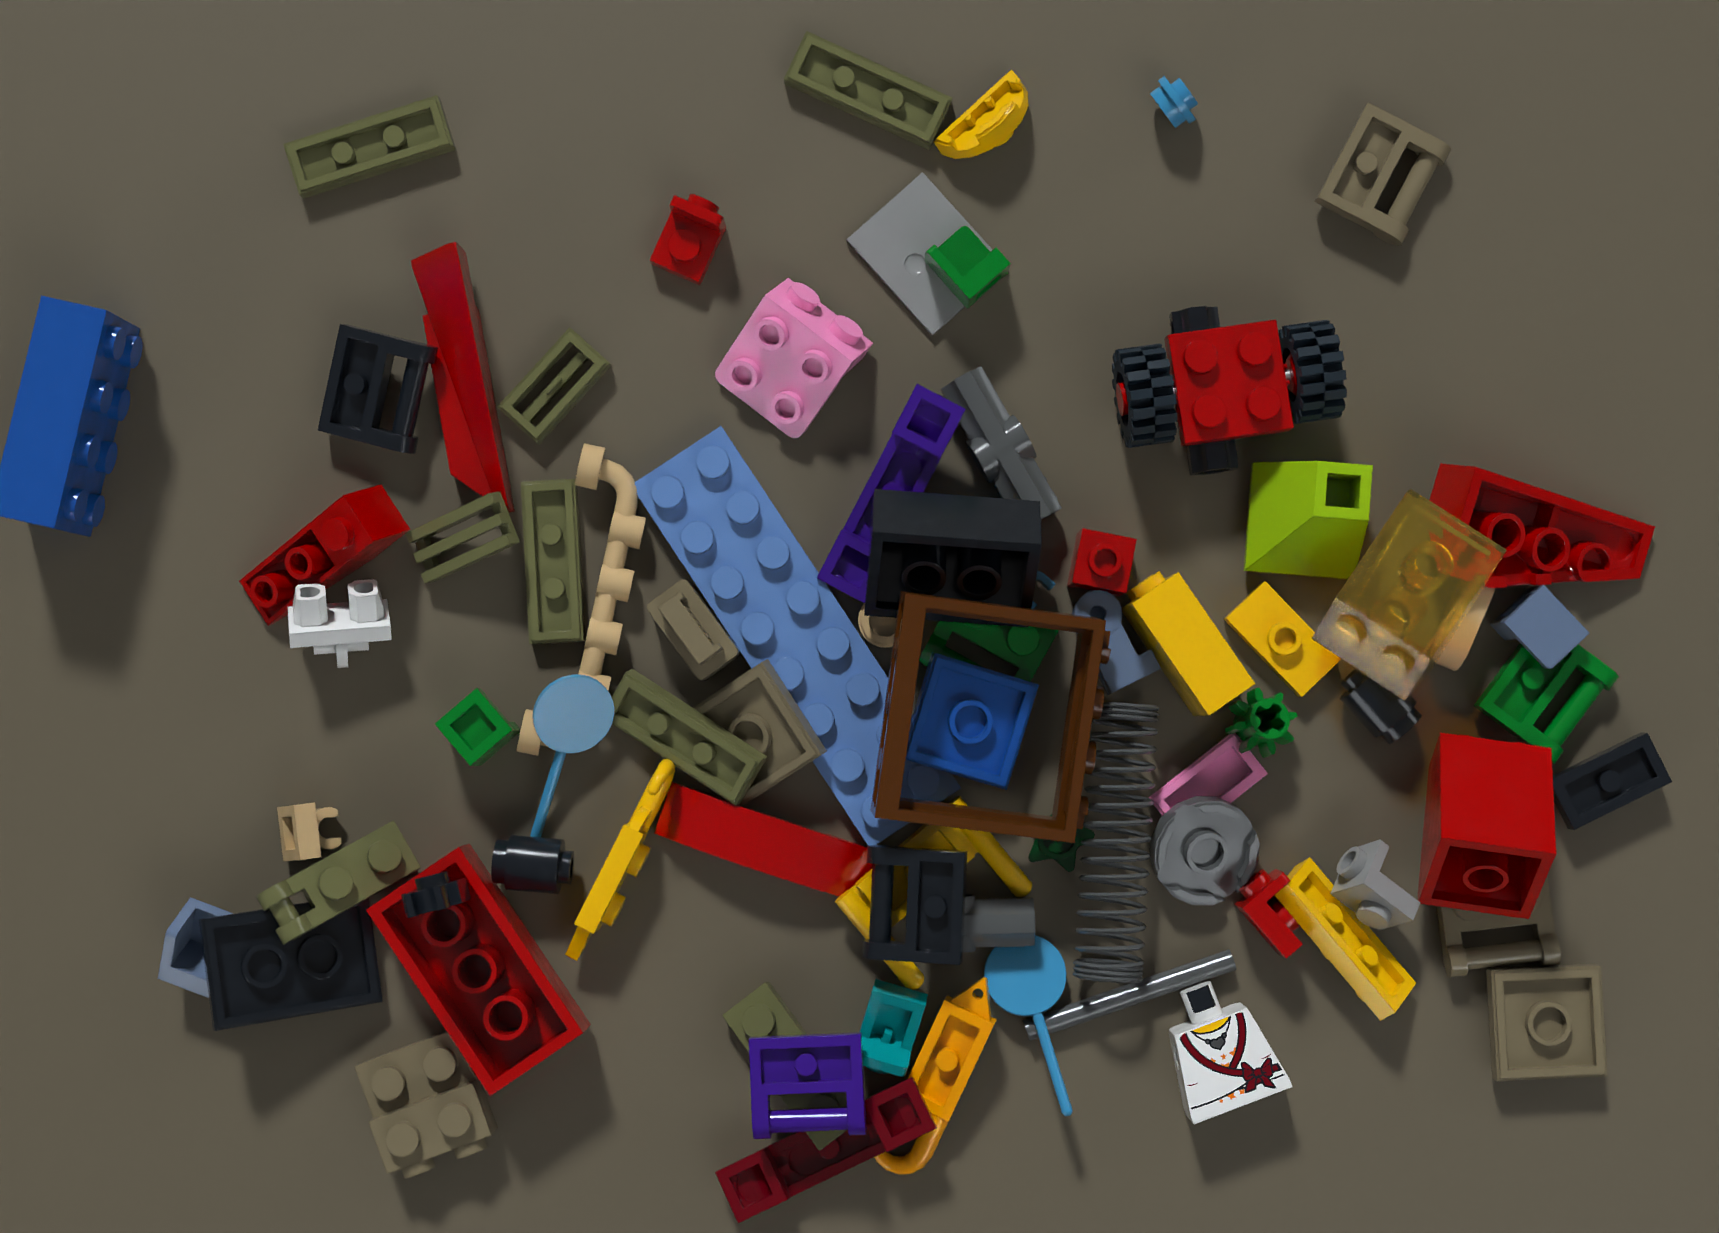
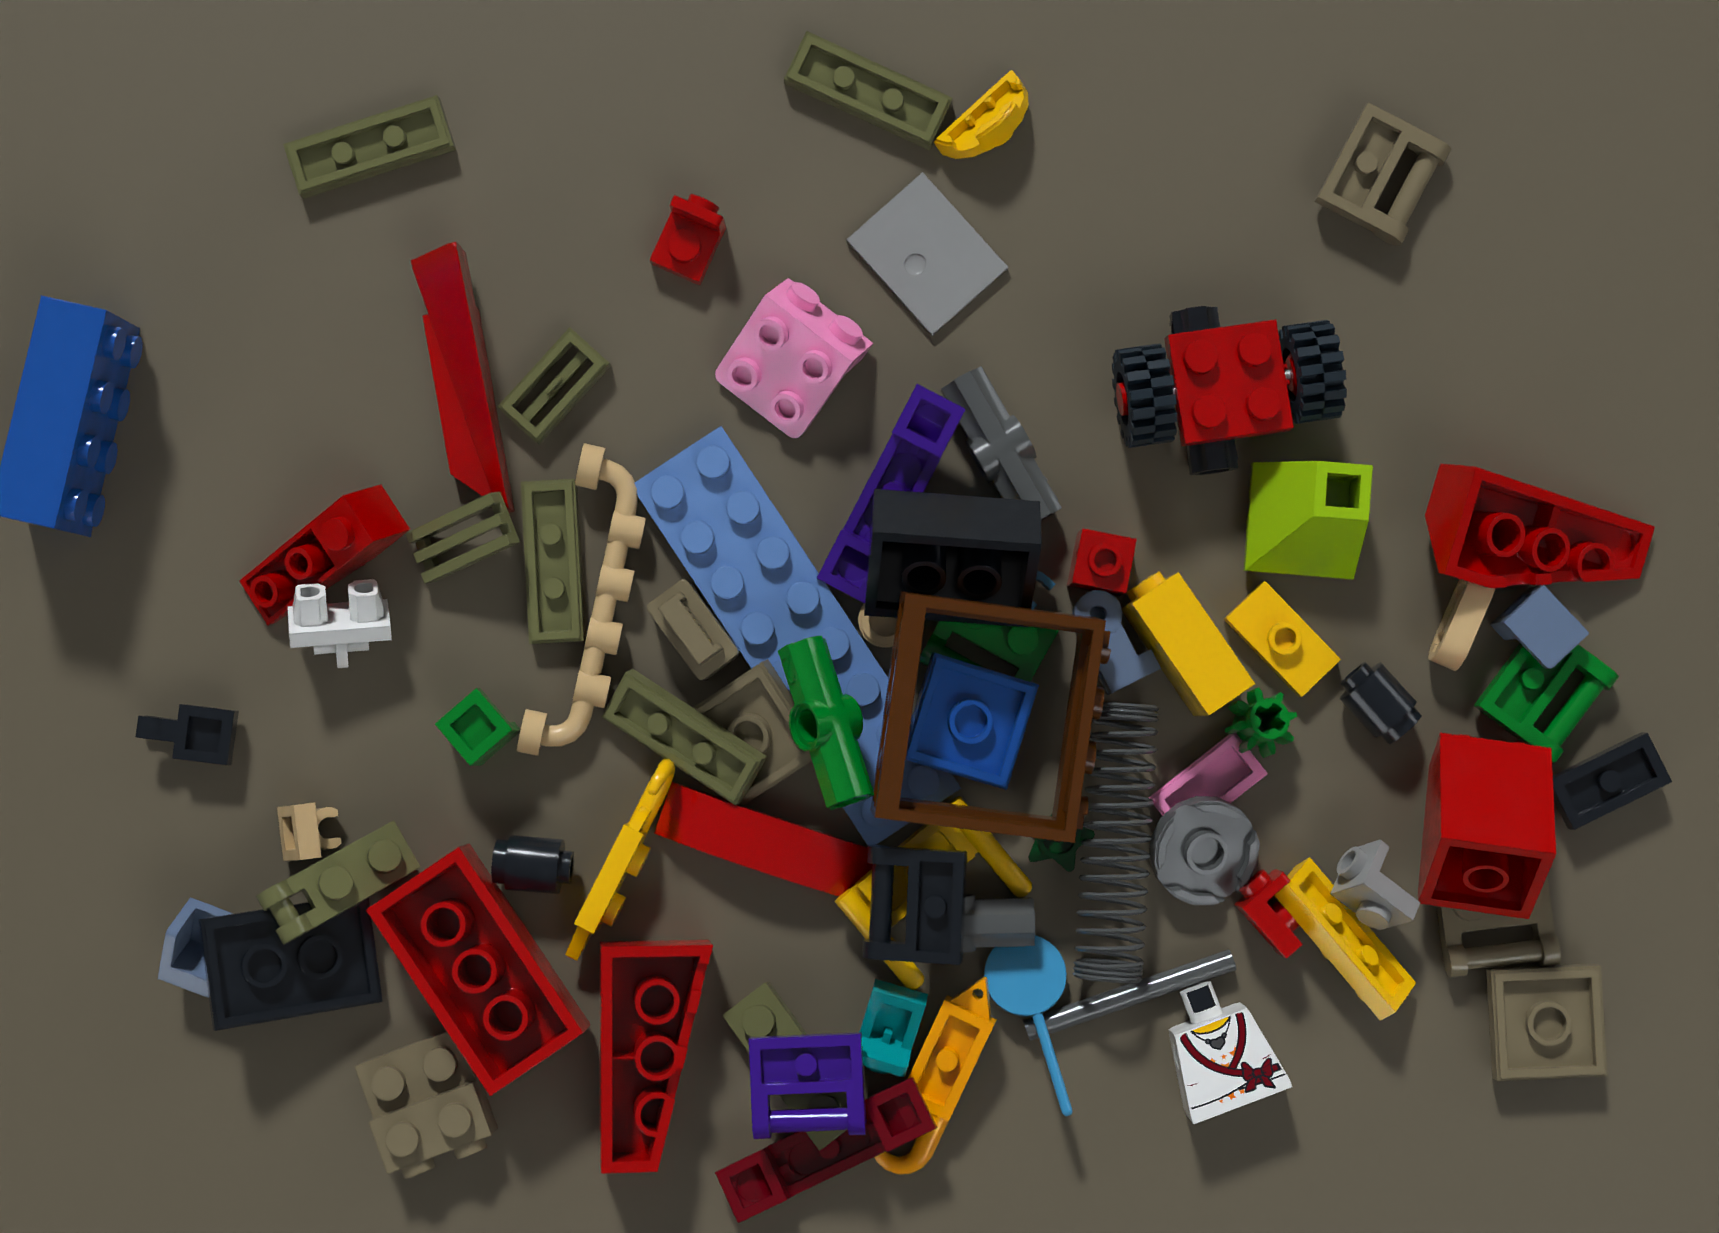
(197, 734): none -> black plate
(360, 385): black plate -> none
(435, 893): black plate -> none
(569, 718): dark azure piece -> none
(644, 1035): none -> red wedge
(825, 722): none -> green piece
(967, 265): green panel -> none
(1175, 101): dark azure plate -> none
(1408, 594): clear yellow slope -> none

